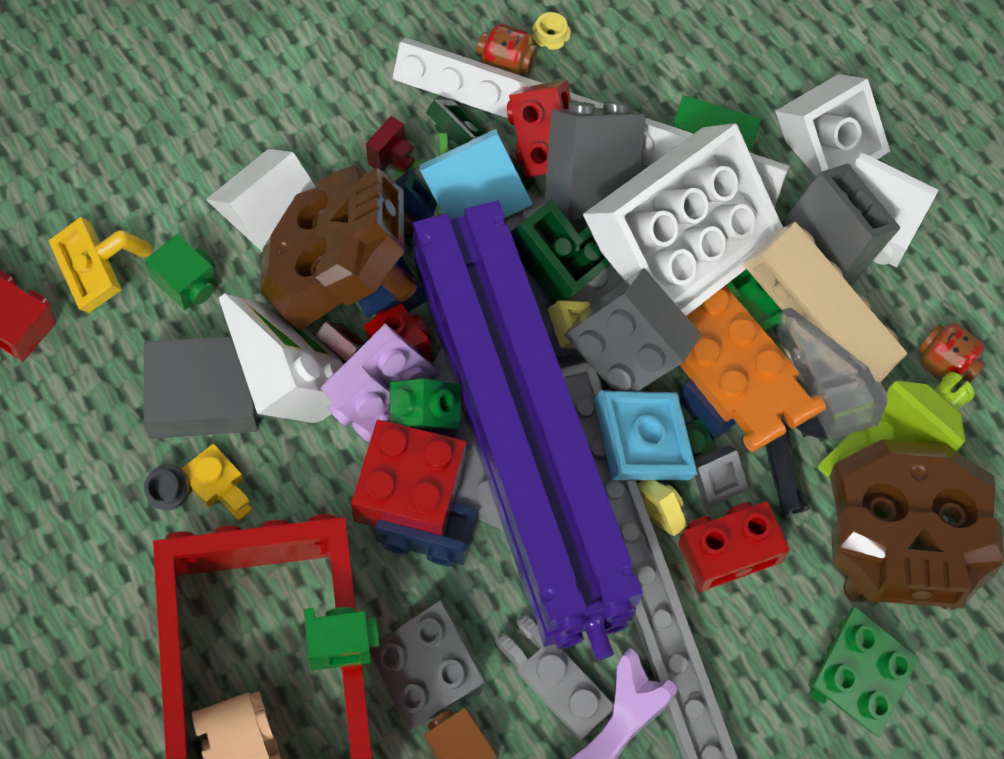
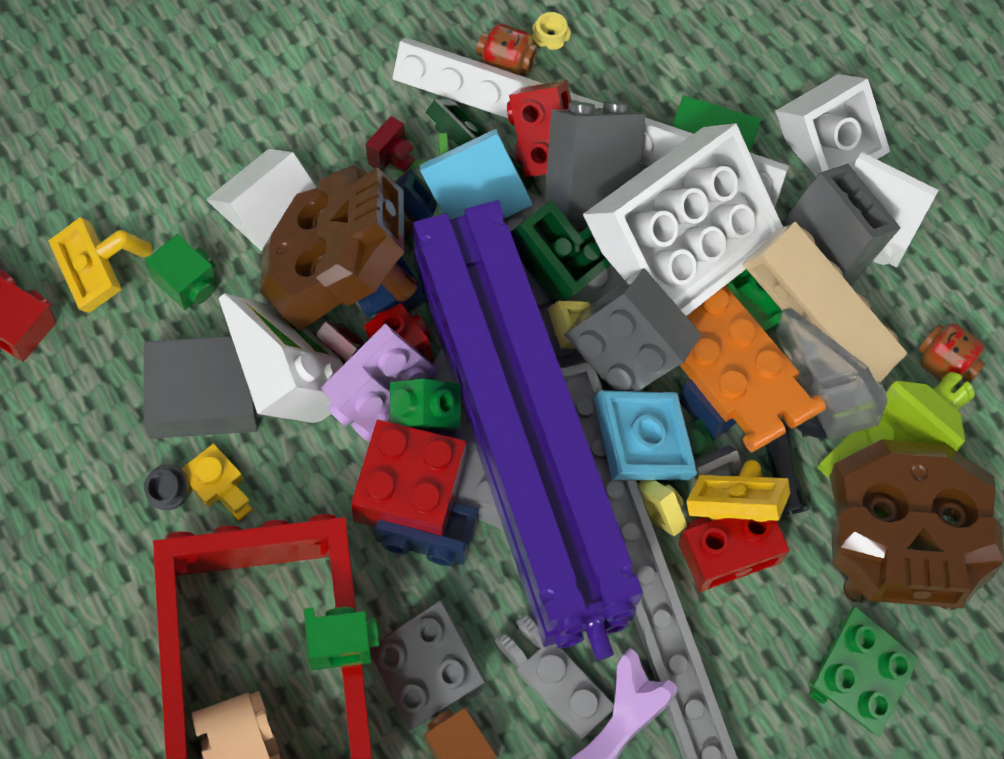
(739, 496): none -> yellow plate

